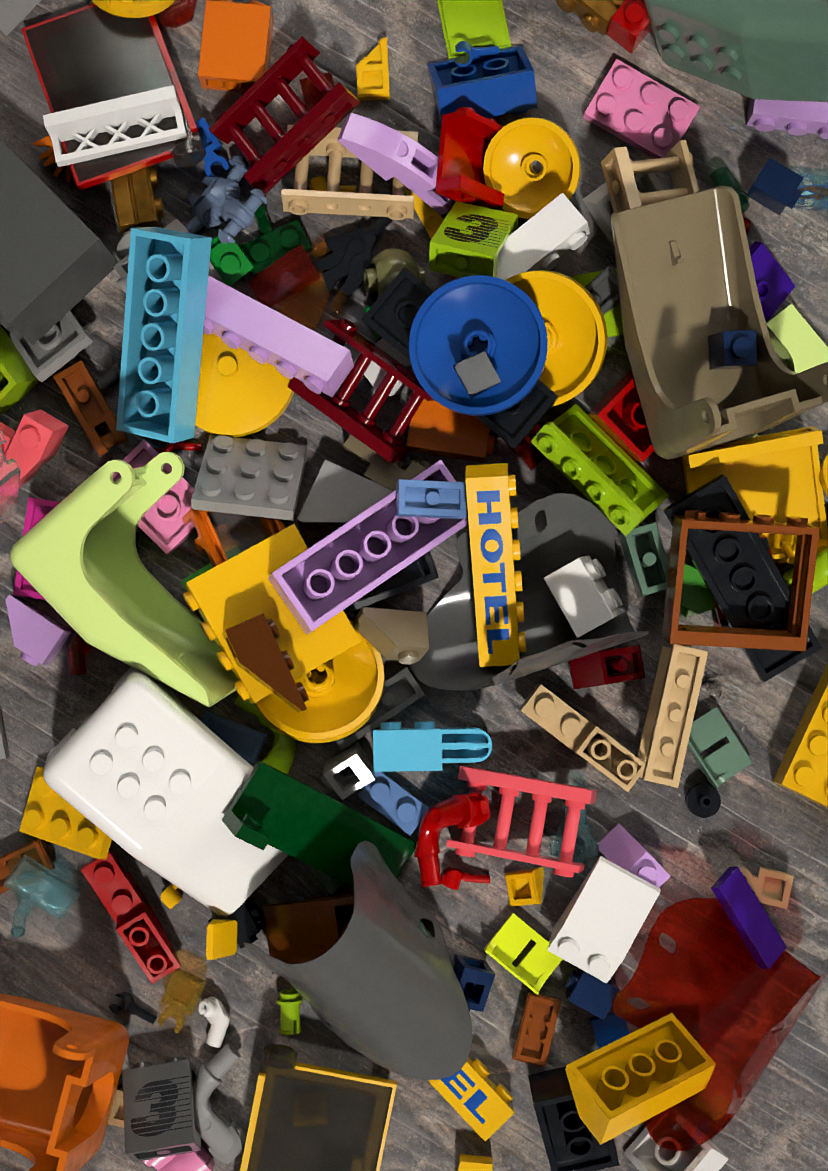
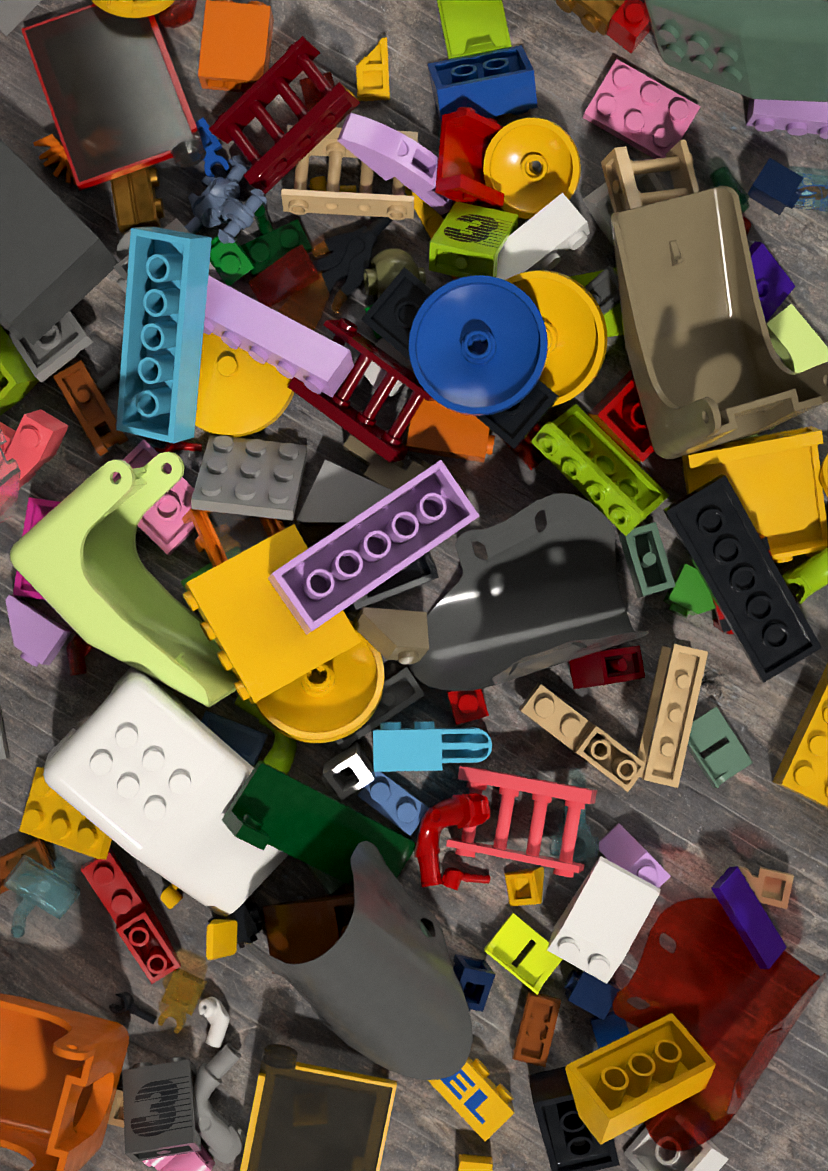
(113, 115): white fence -> none
(258, 654): reddish brown slope -> none
(289, 1011): lime pin -> none
(431, 499): medium blue plate -> none
(467, 705): none -> red brick
(472, 52): blue hand -> none
(477, 374): slope -> none
(493, 563): yellow brick -> none
(584, 594): white brick -> none
(696, 796): black tile -> none
(732, 350): dark blue brick -> none
(785, 542): yellow hand -> none
(795, 635): dark orange window -> none

